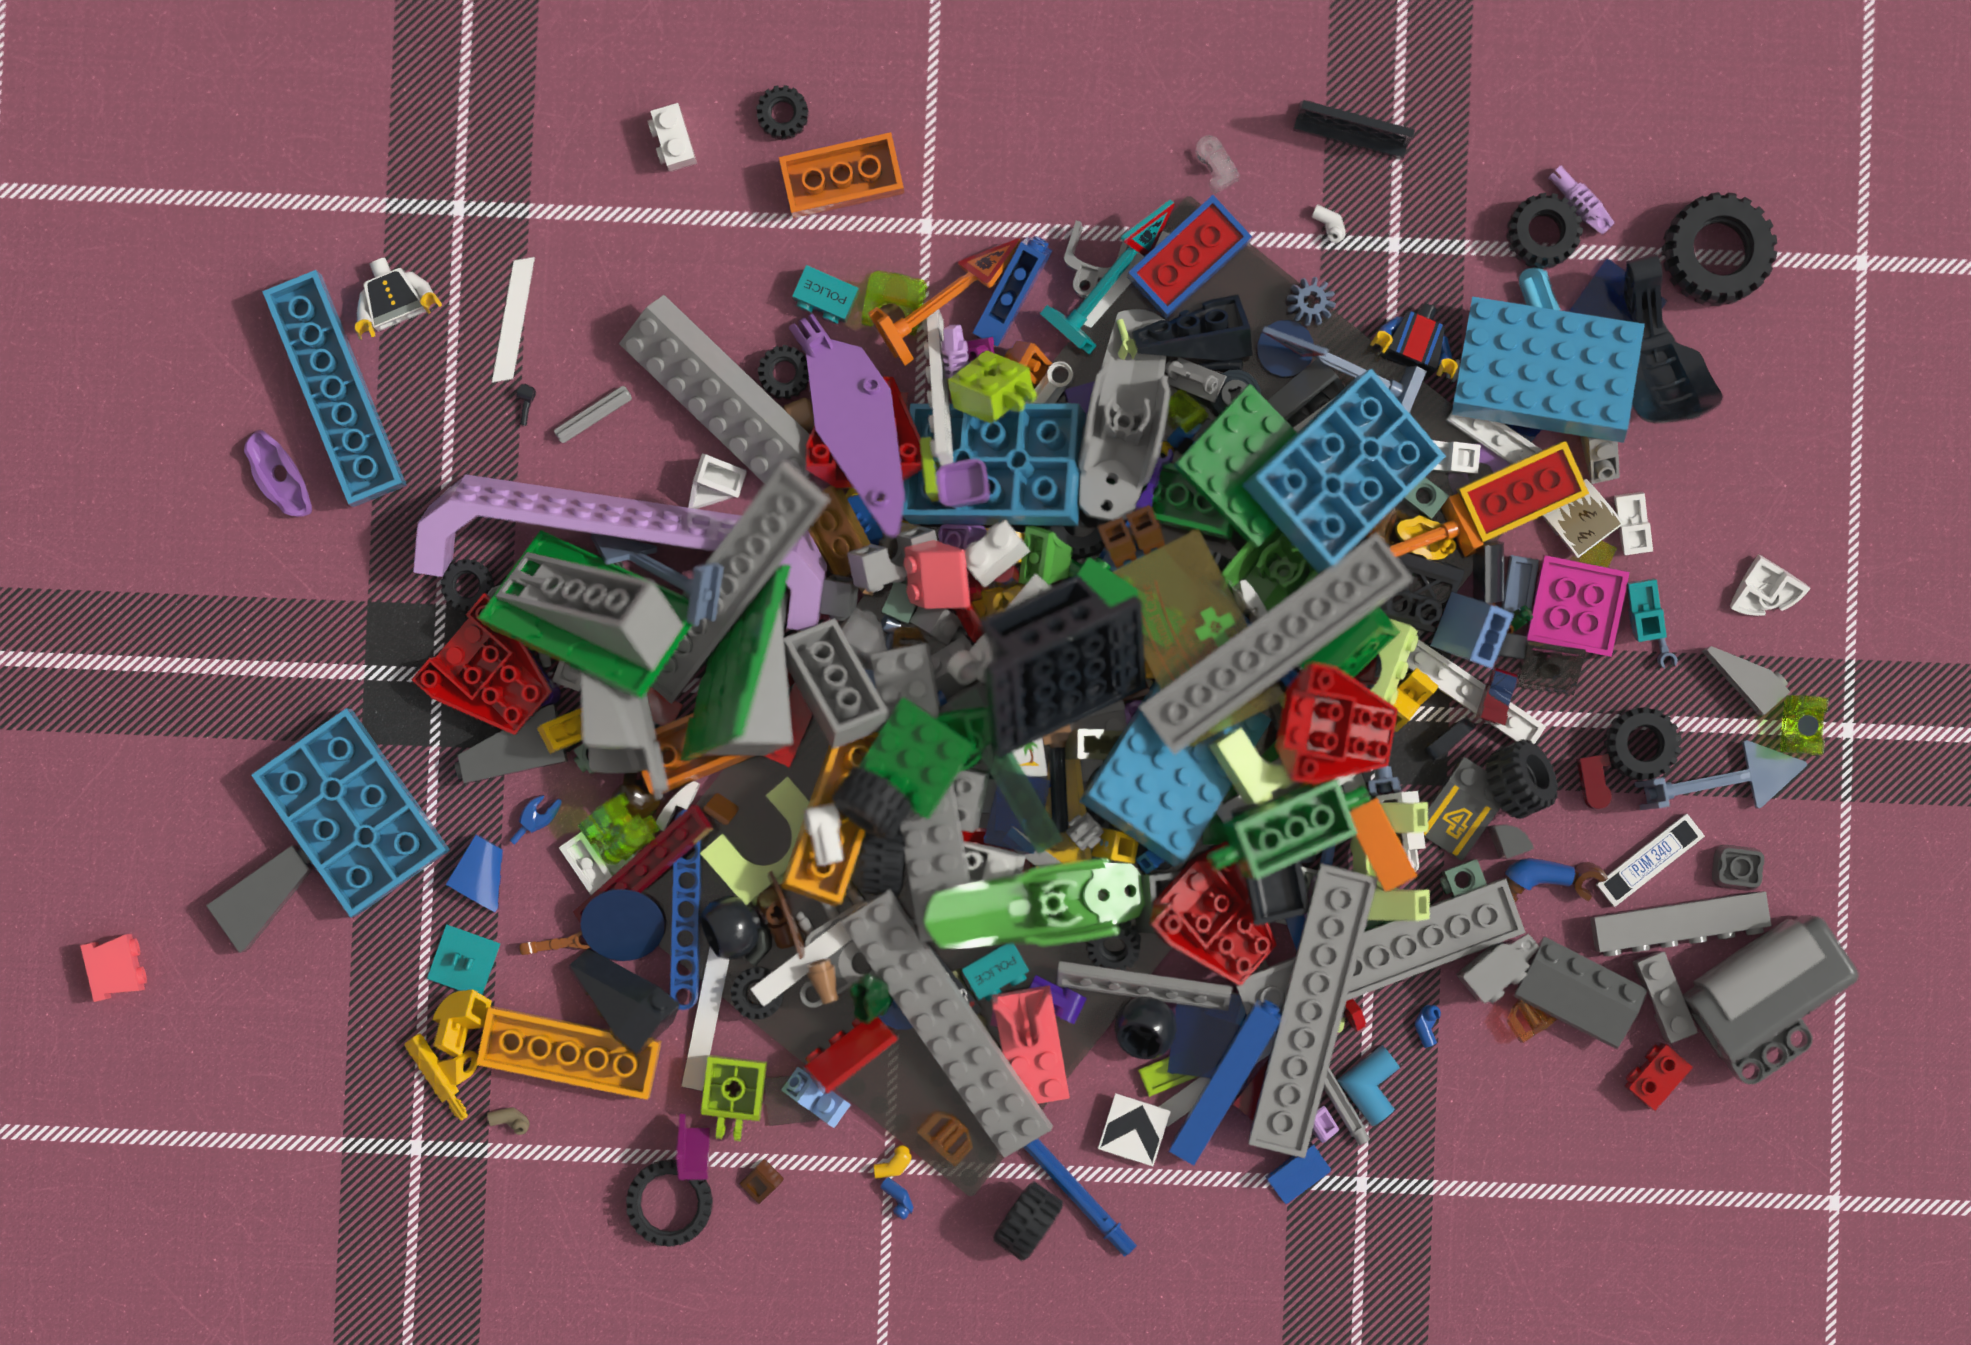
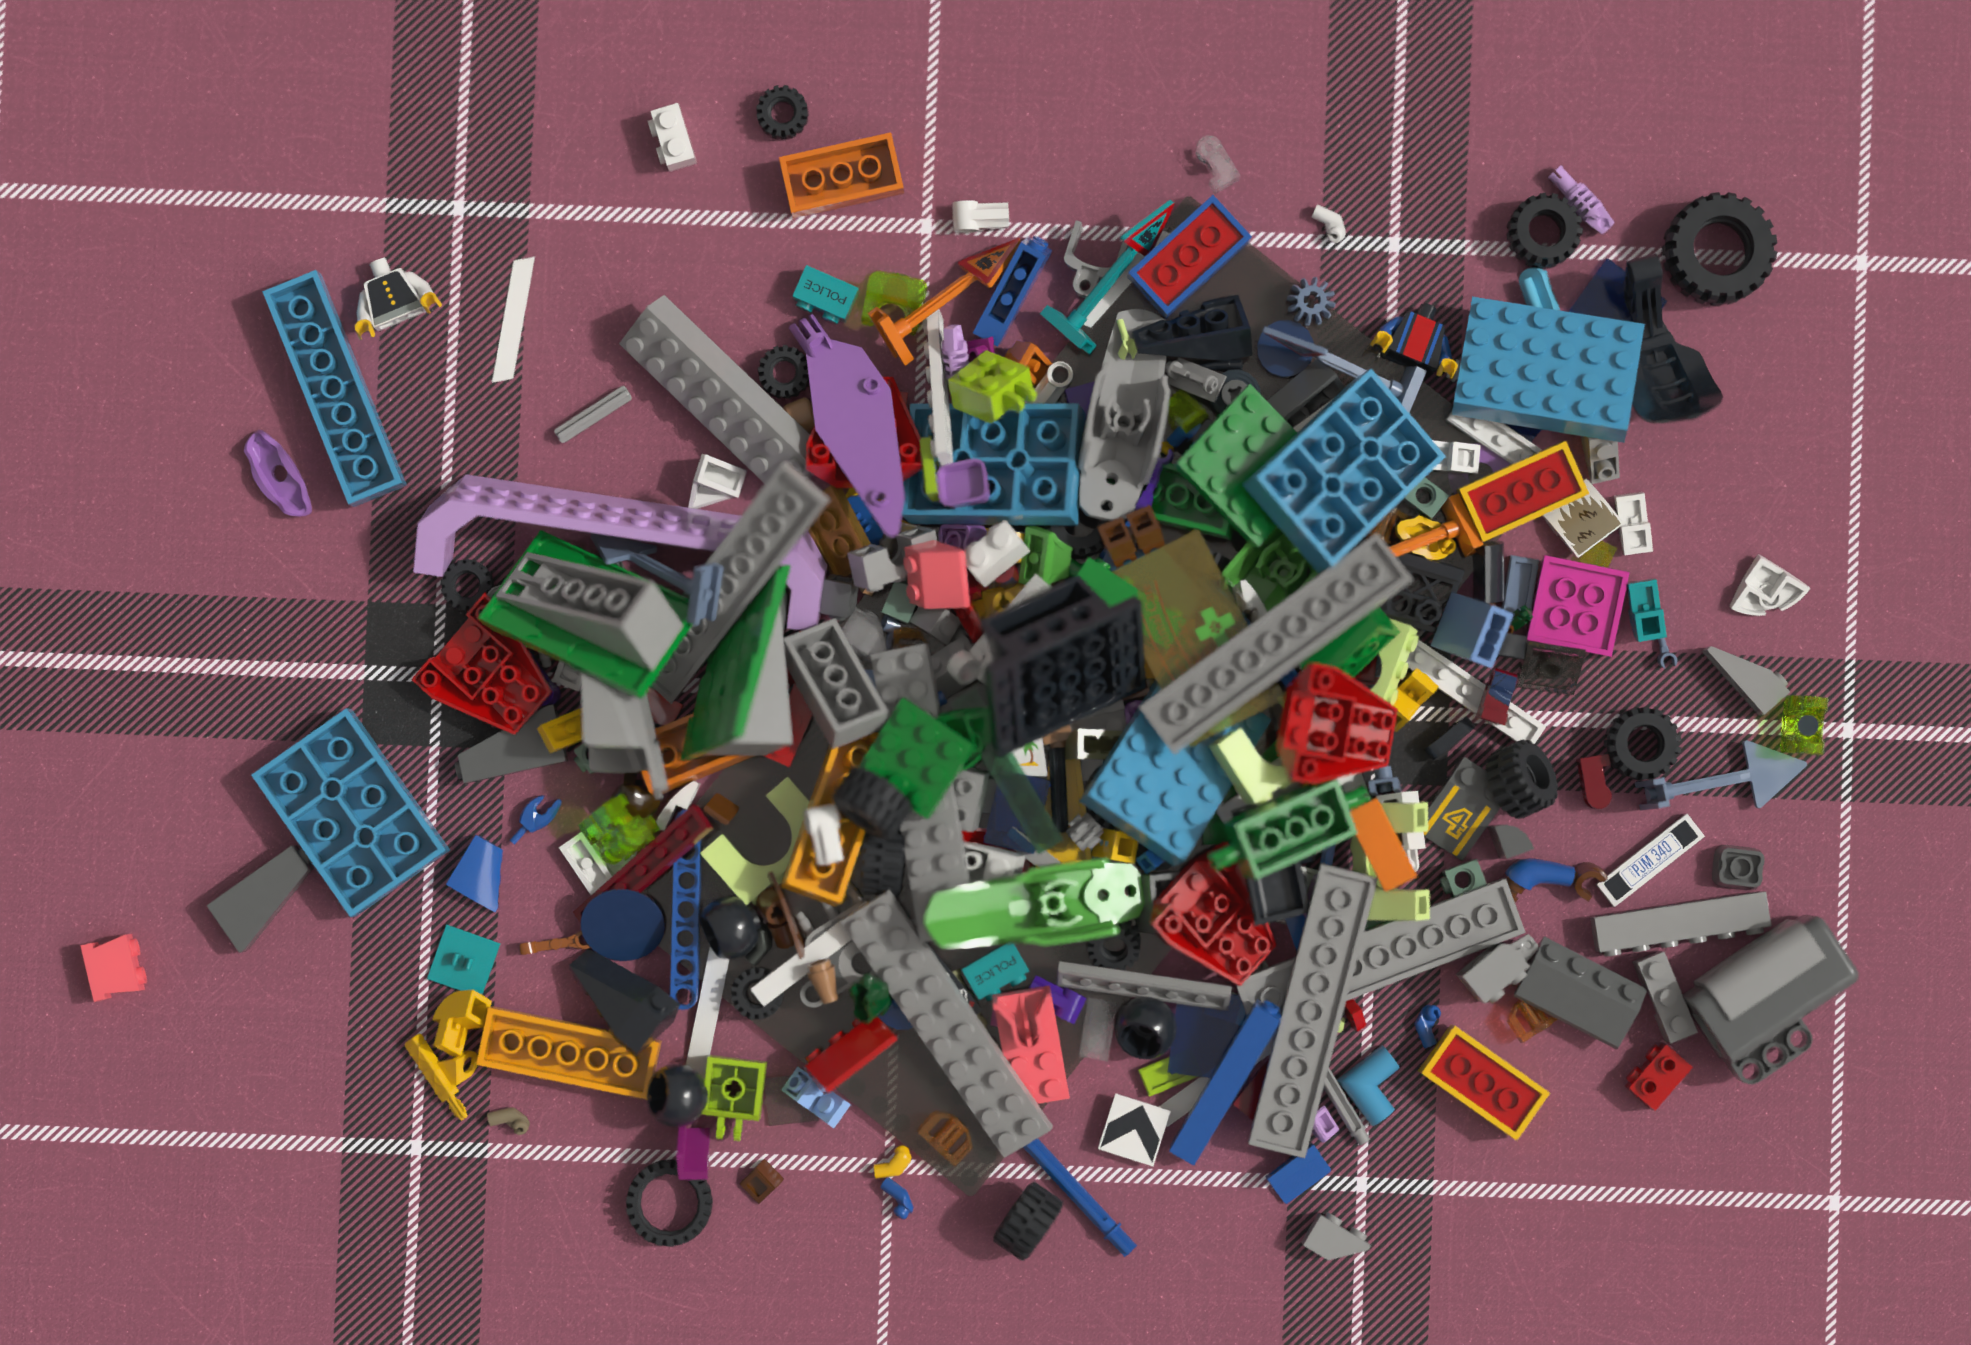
(527, 394): black hand -> none
(676, 1095): none -> black wheel
(971, 216): none -> white piece
(1097, 1029): none -> clear slope
(1332, 1240): none -> light grey slope
(1353, 129): black fence -> none
(1484, 1082): none -> red brick

